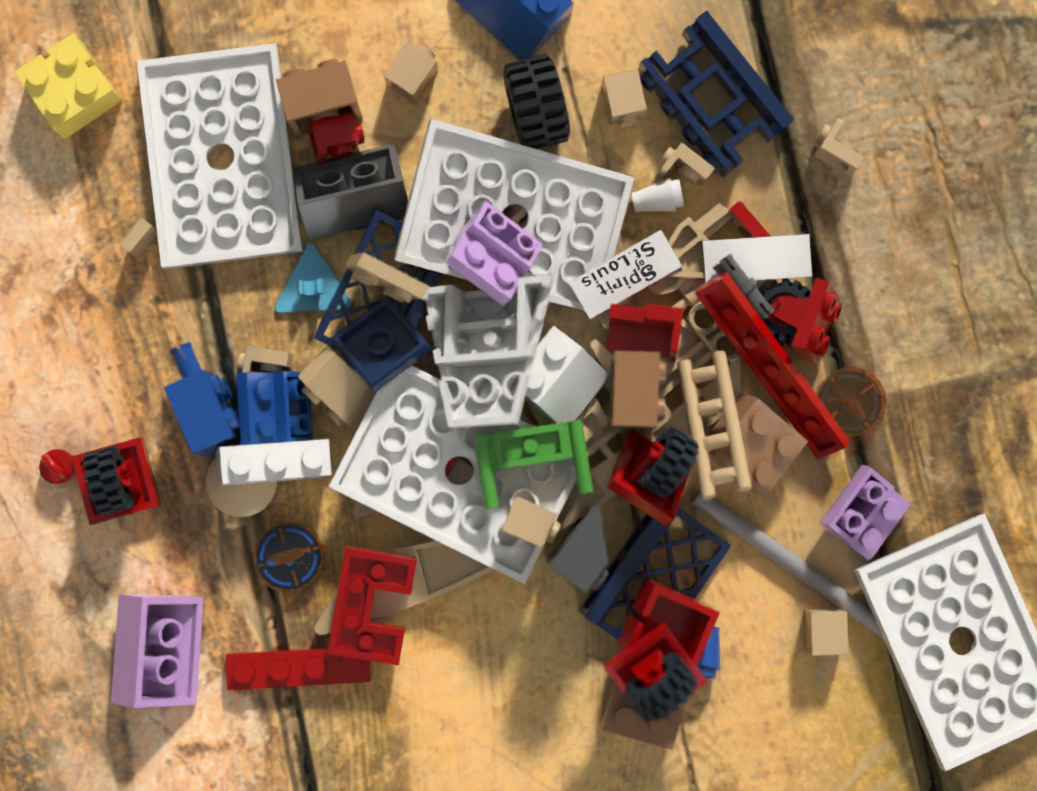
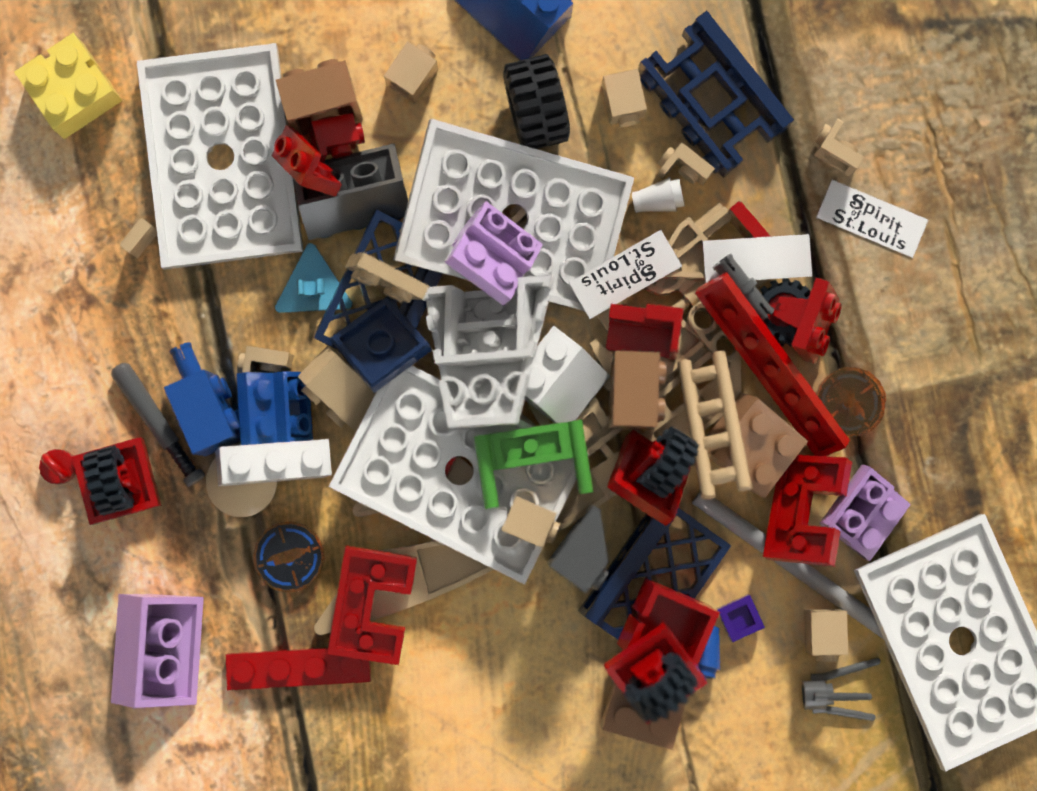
(151, 415): none -> dark grey piece
(303, 163): none -> red bracket
(740, 618): none -> dark purple plate
(788, 531): none -> red plate
(818, 694): none -> dark grey plant
(872, 218): none -> white sticker

